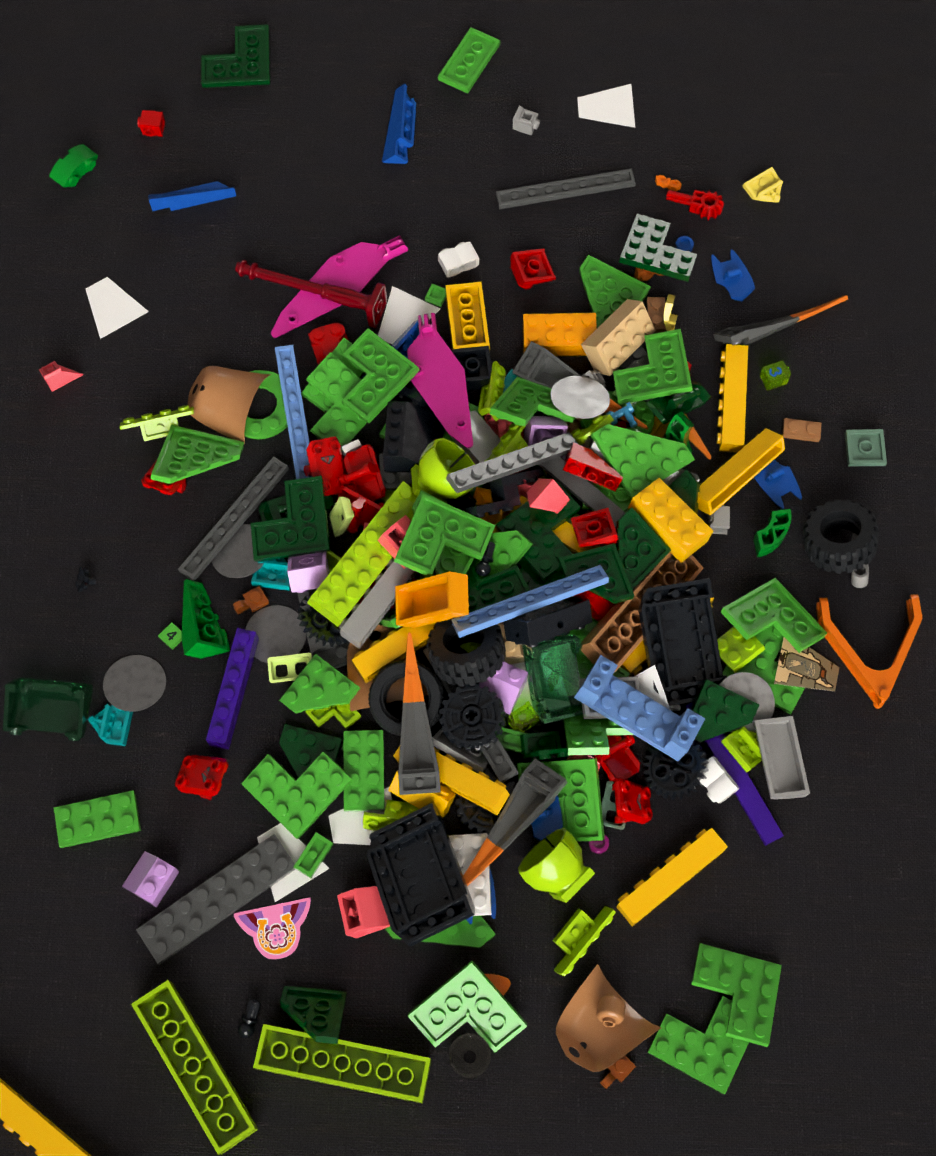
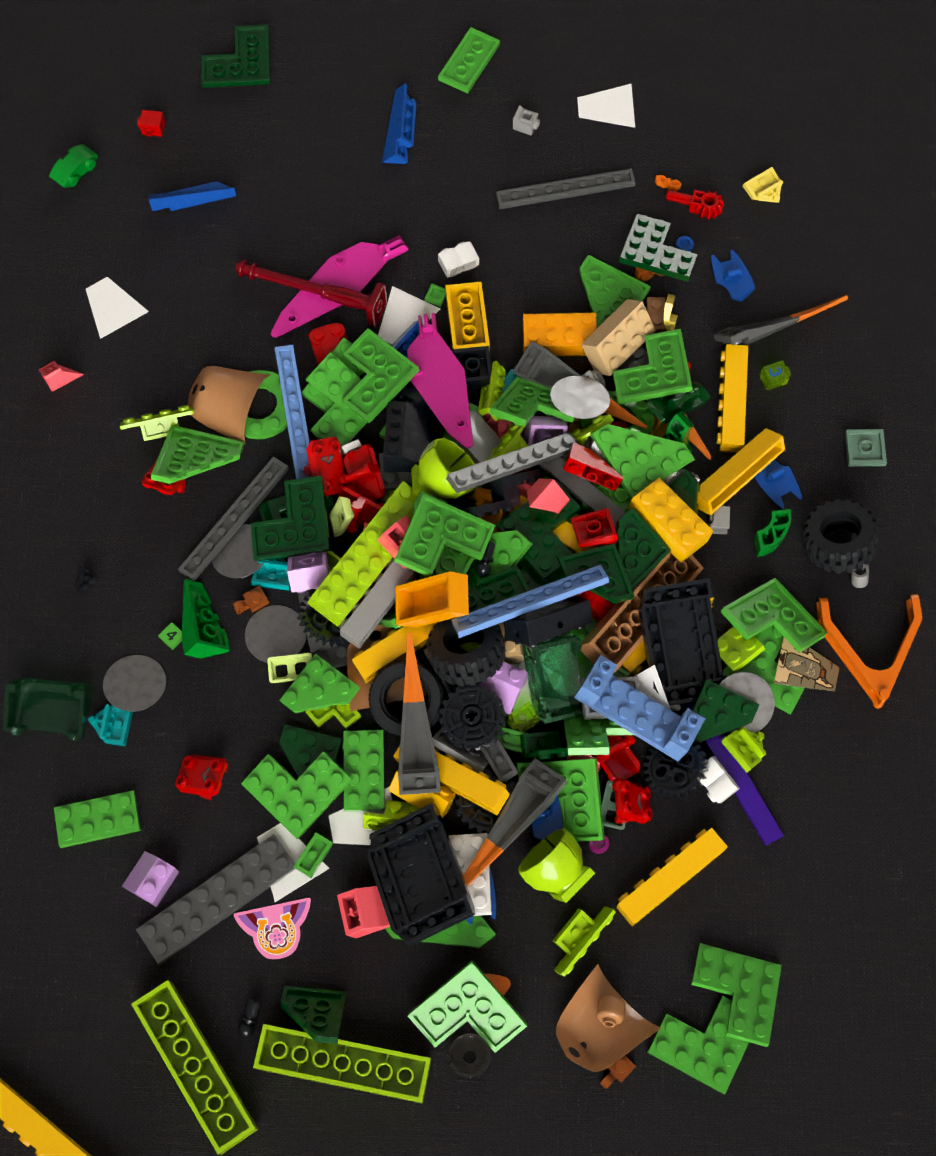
(232, 689): dark purple brick -> none
(531, 268): red slope -> none
(625, 411): dark azure piece -> none
(781, 758): light grey slope -> none
(801, 430): medium nougat plate -> none

